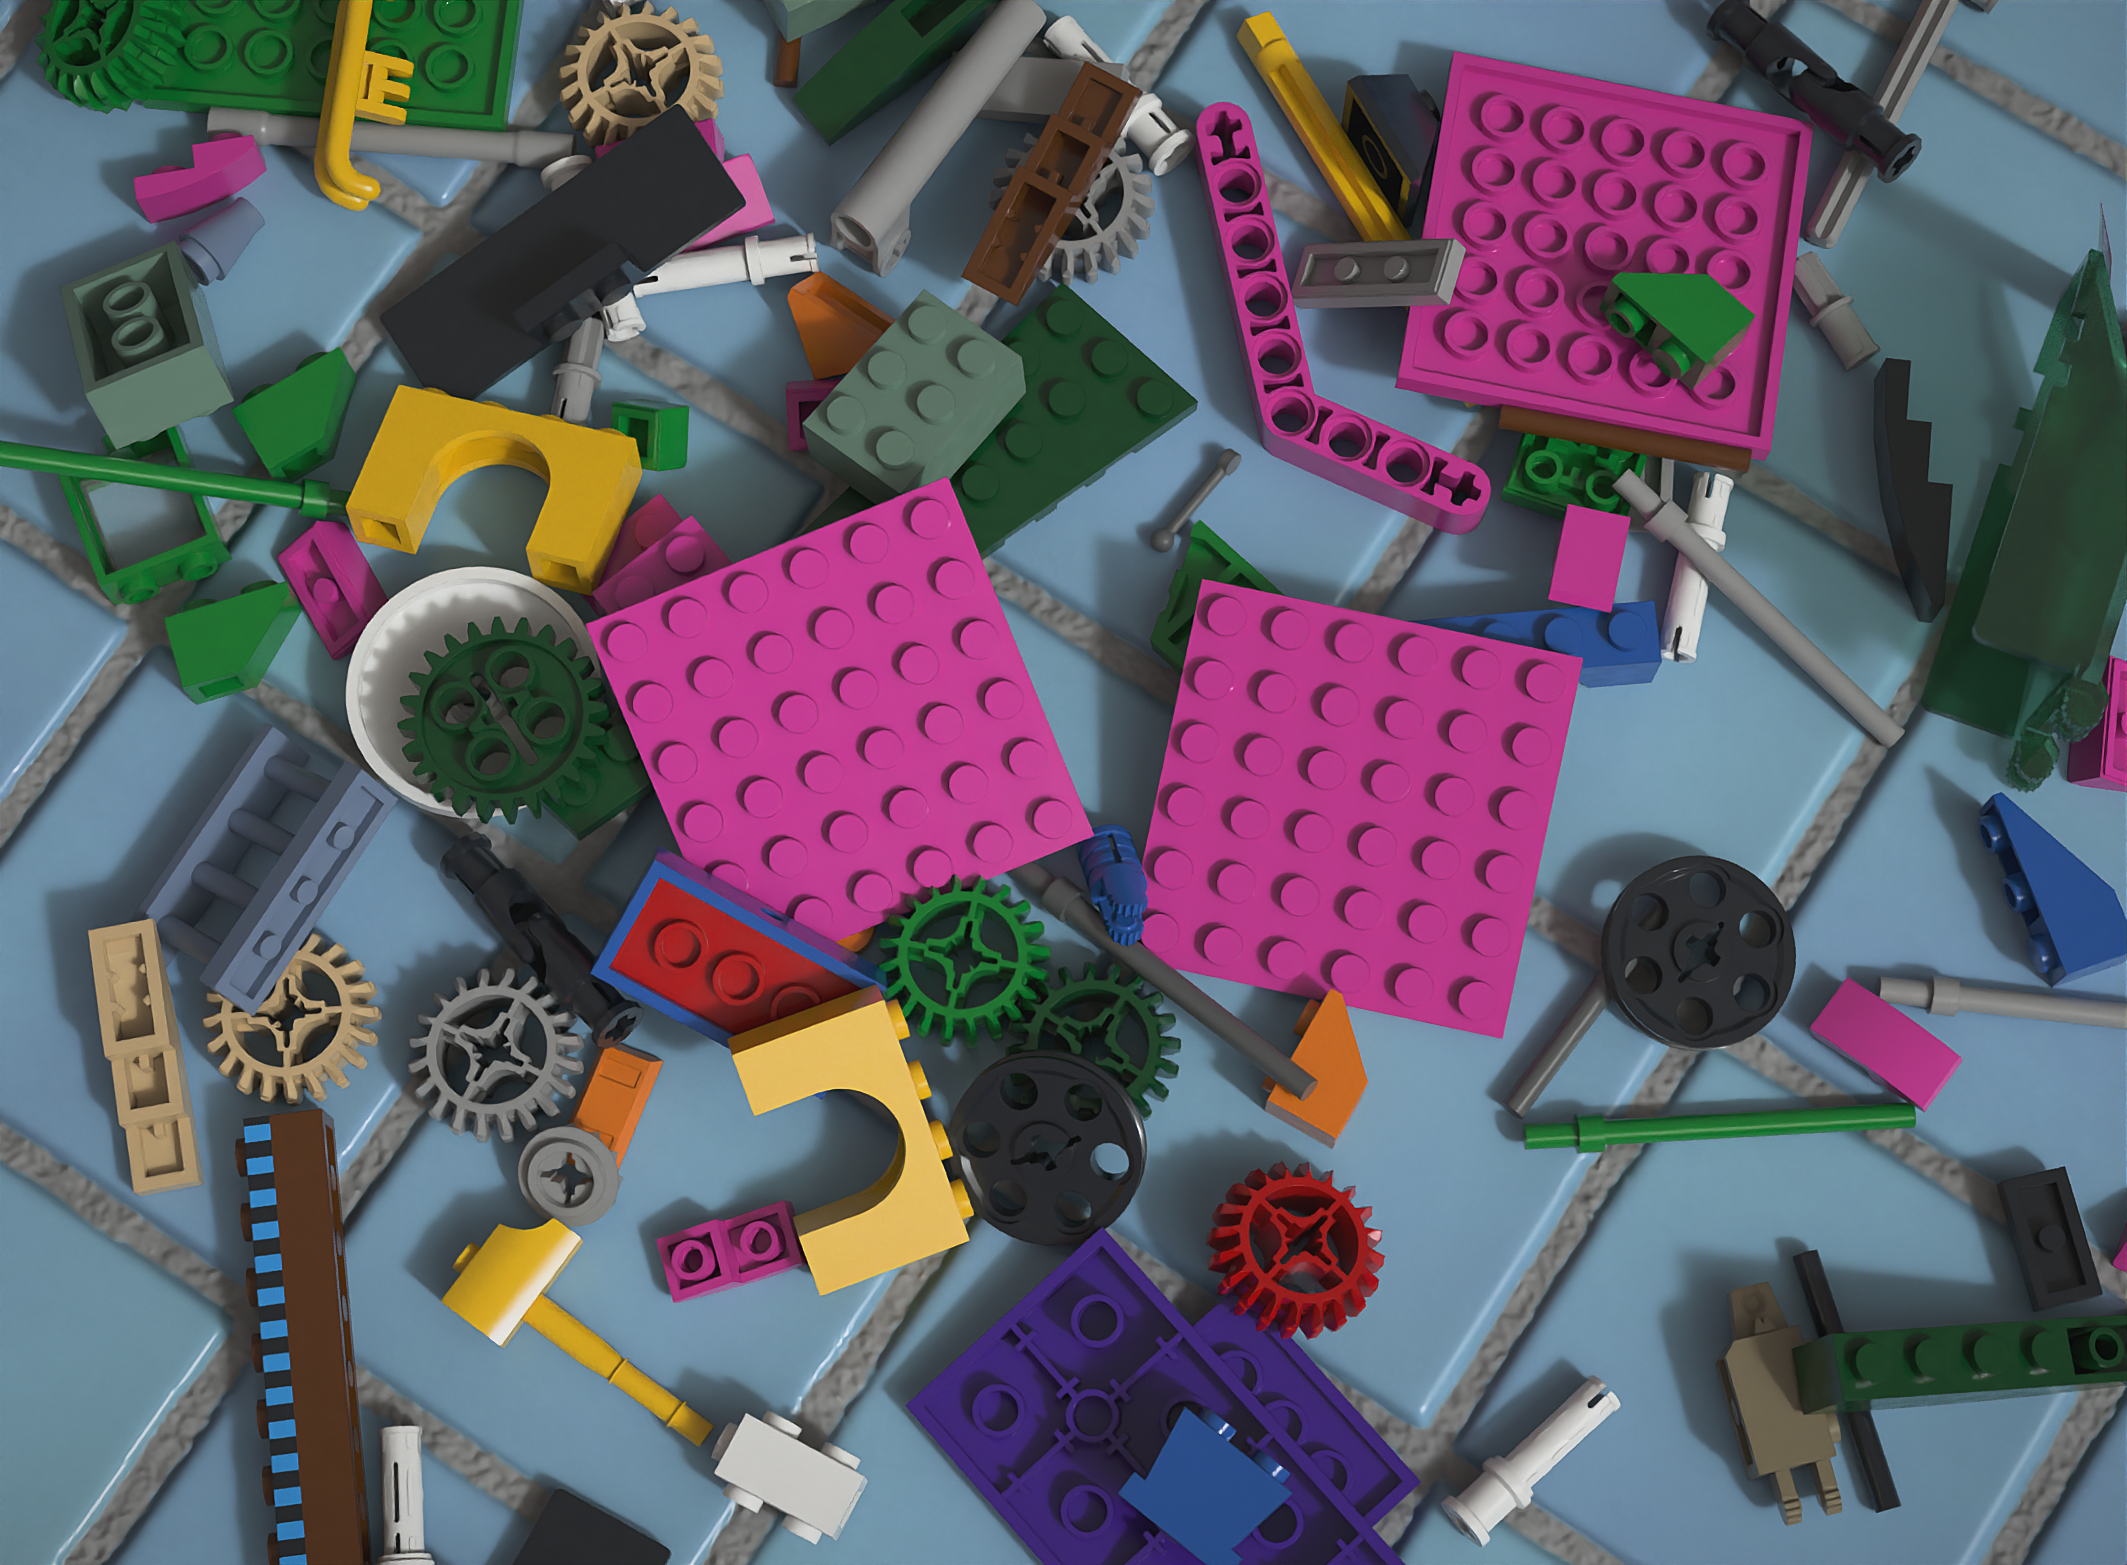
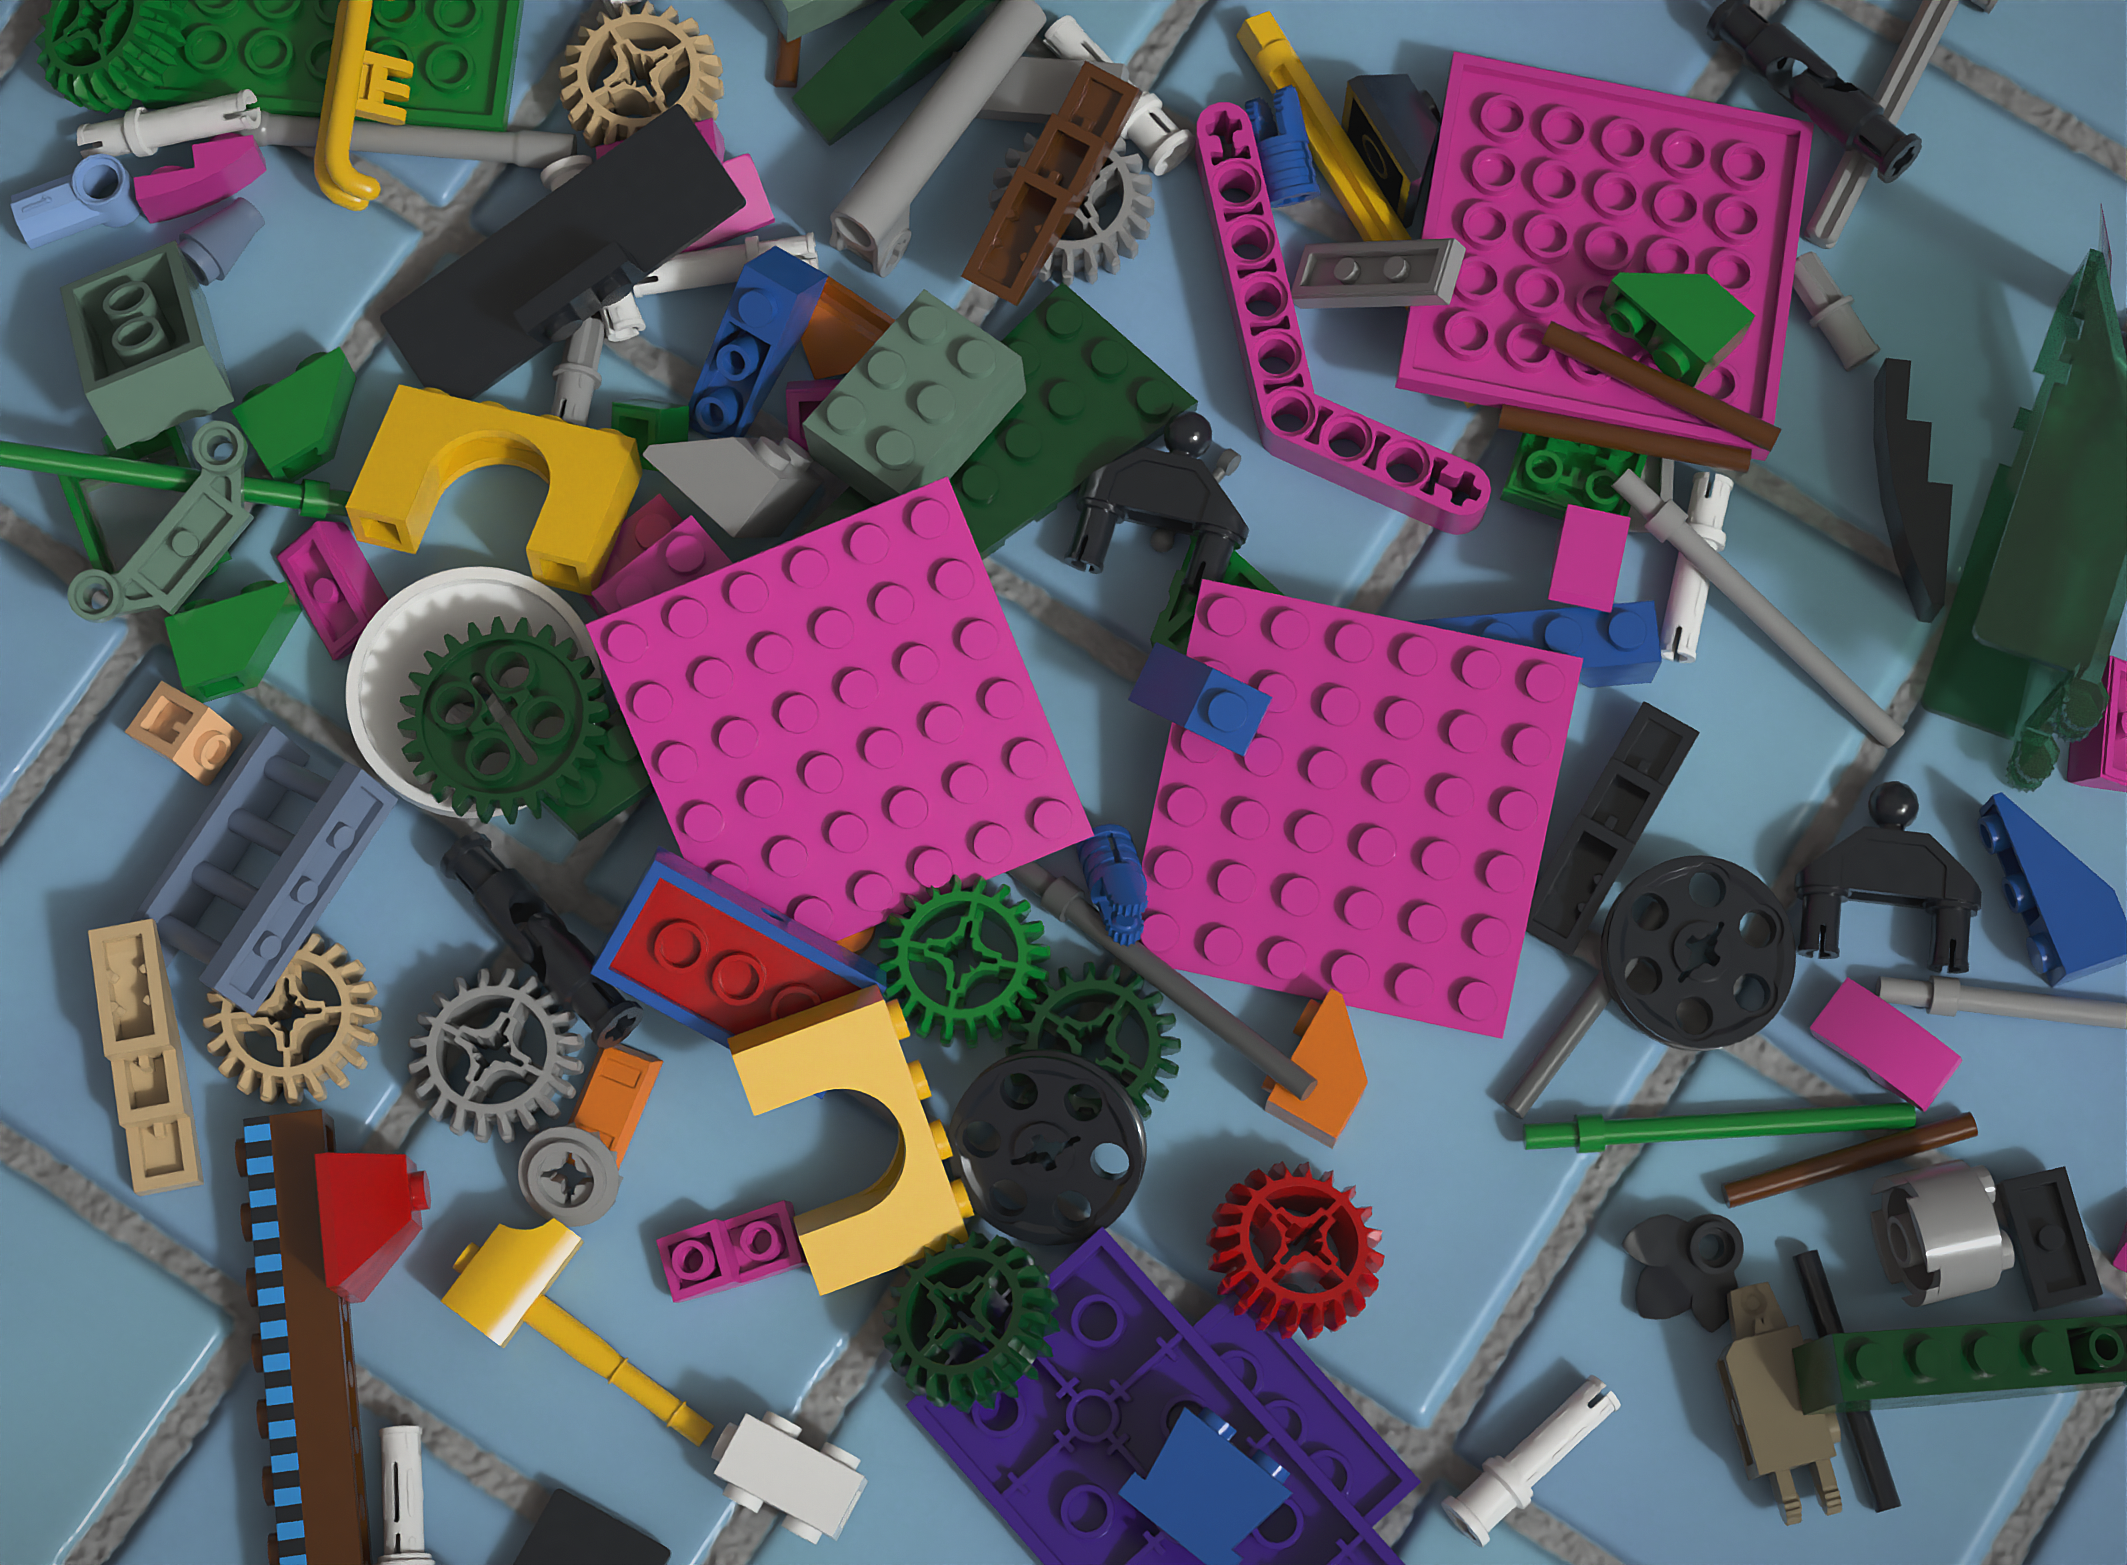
(73, 202): none -> light blue piece
(145, 131): none -> white pin
(184, 542): none -> sand green plate
(184, 733): none -> light nougat bracket
(367, 1216): none -> red slope
(741, 482): none -> light grey slope
(754, 342): none -> blue slope
(938, 1357): none -> dark green gear
(1164, 493): none -> black connector
(1200, 699): none -> blue slope
(1286, 156): none -> blue hinge
(1608, 827): none -> black slope
(1661, 386): none -> reddish brown bar
(1678, 1274): none -> black plate
(1849, 1159): none -> reddish brown bar
(1892, 870): none -> black connector
(1940, 1231): none -> light grey brick

